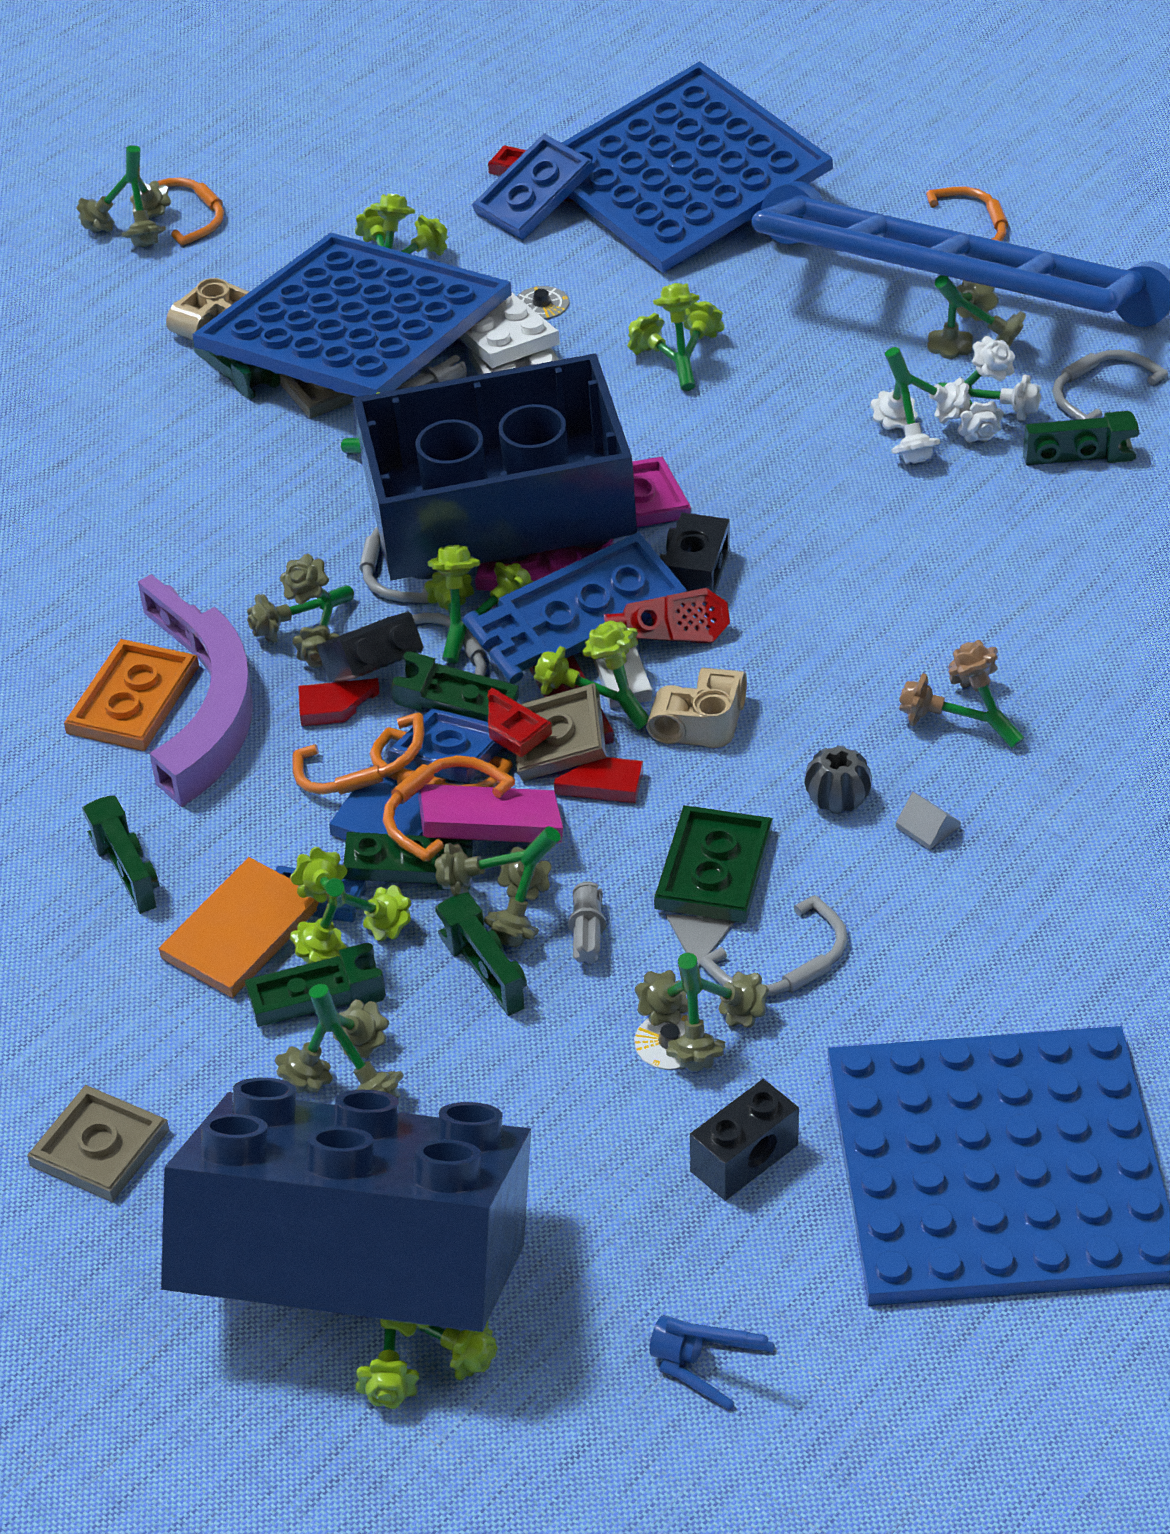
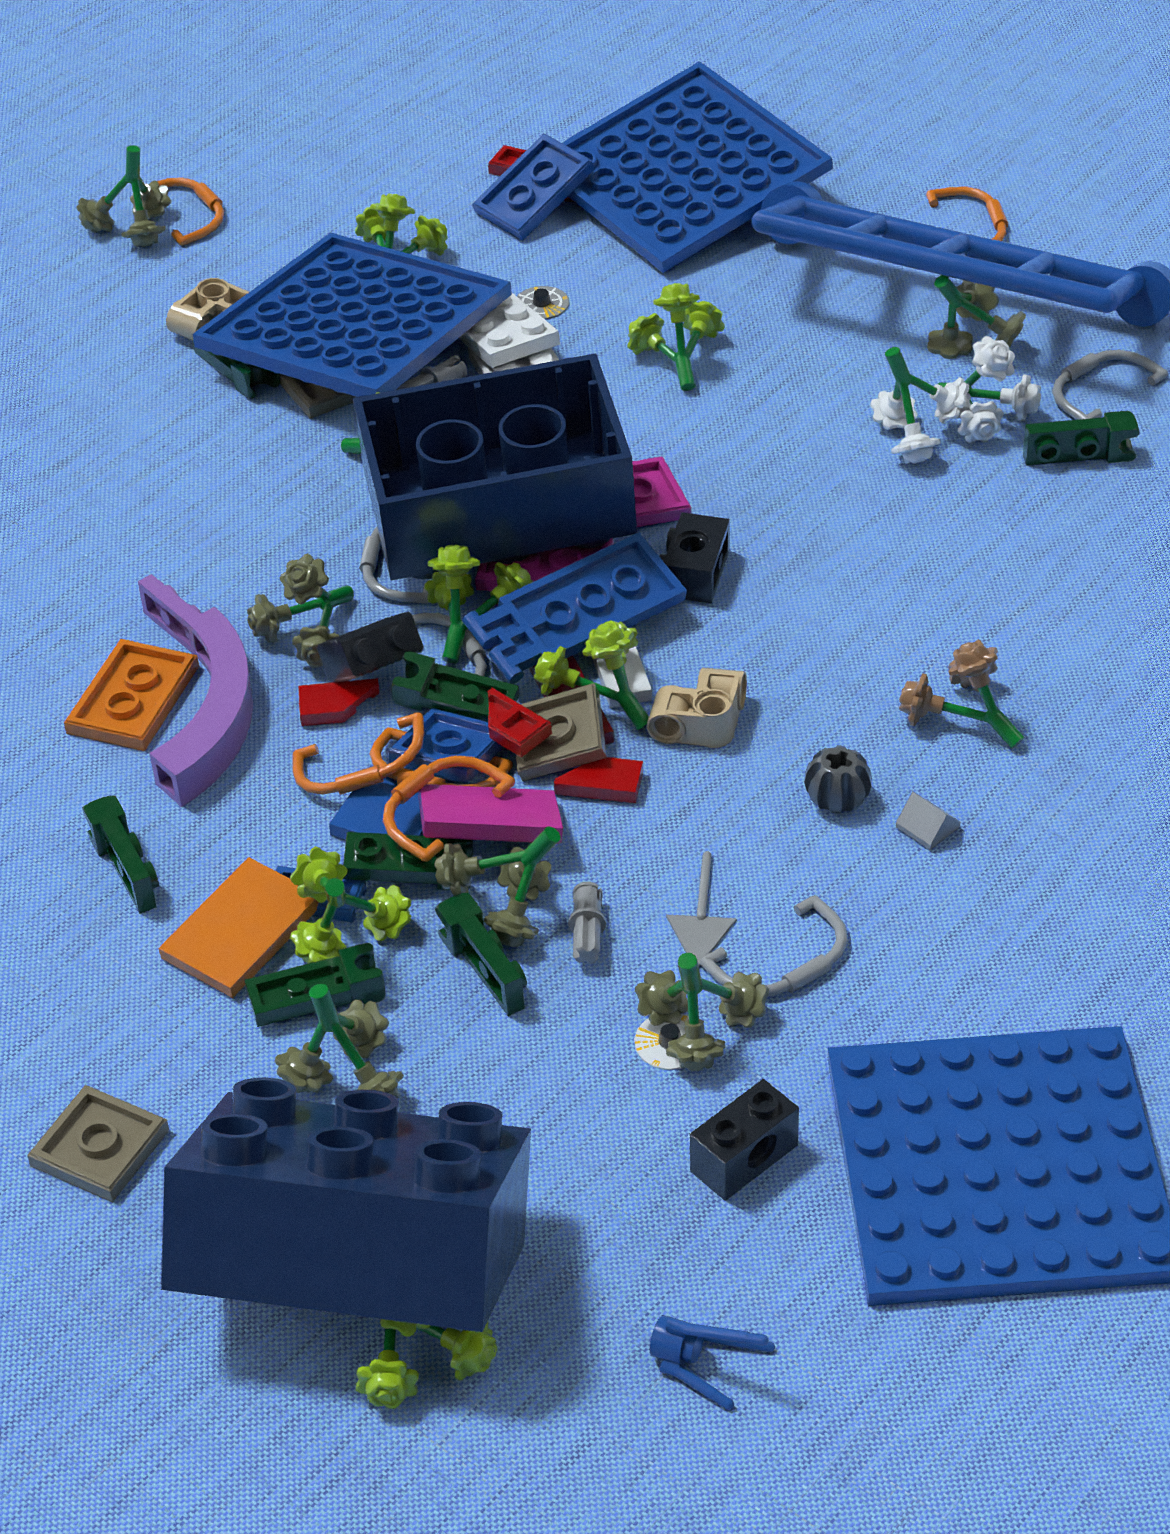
(665, 617): red piece -> none
(713, 864): dark green tile -> none

